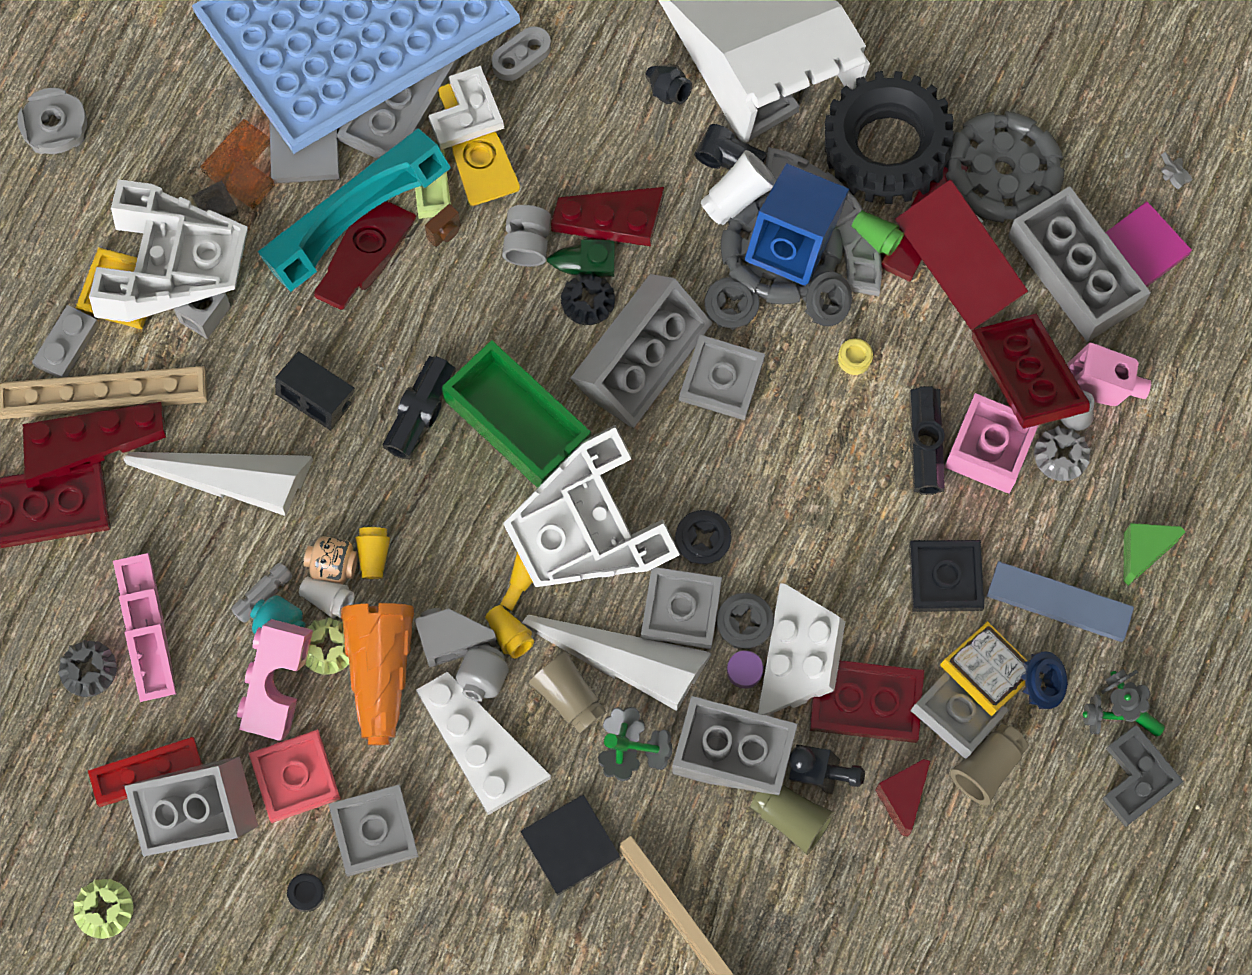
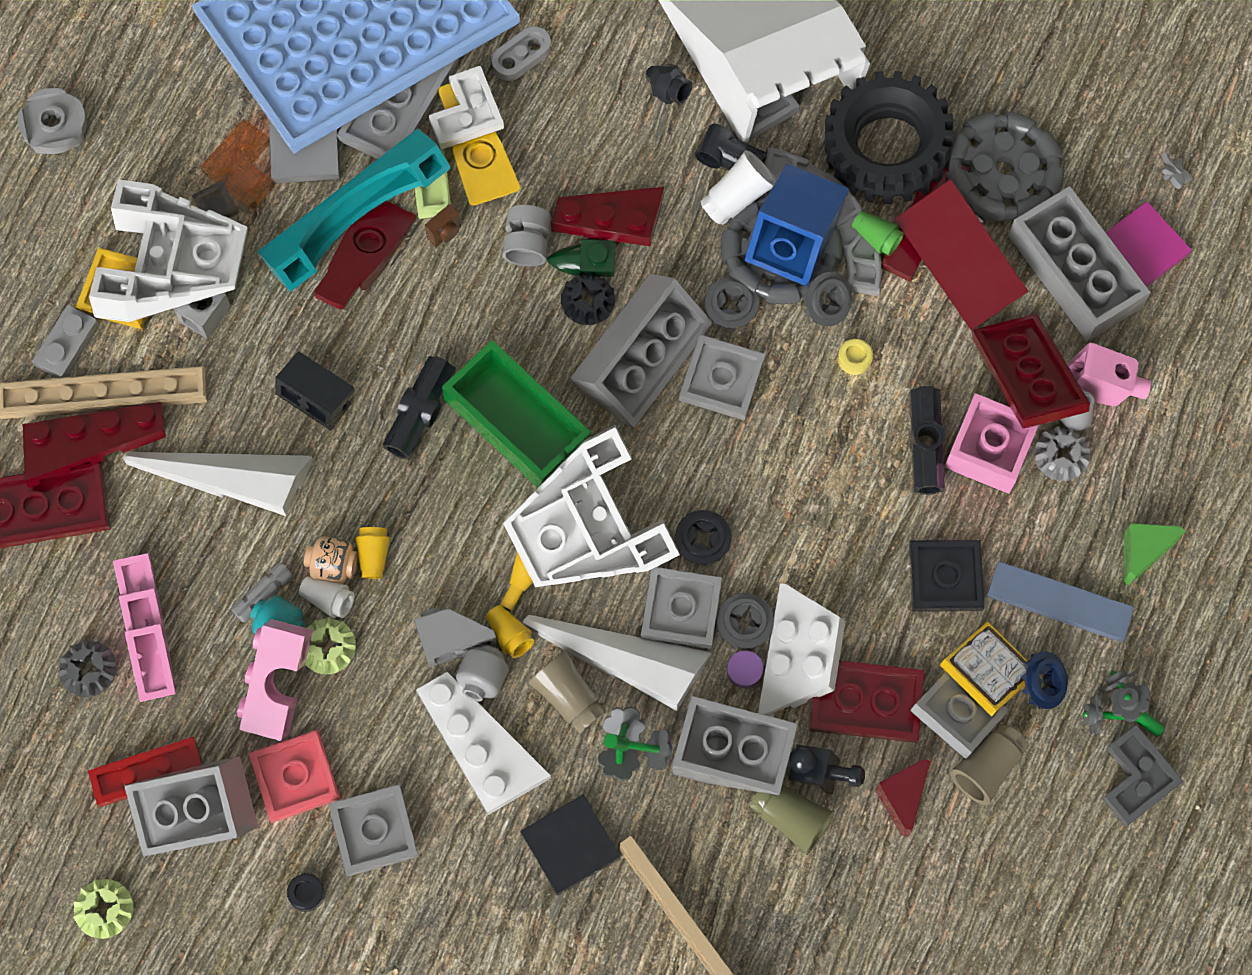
(377, 651): orange cone -> none

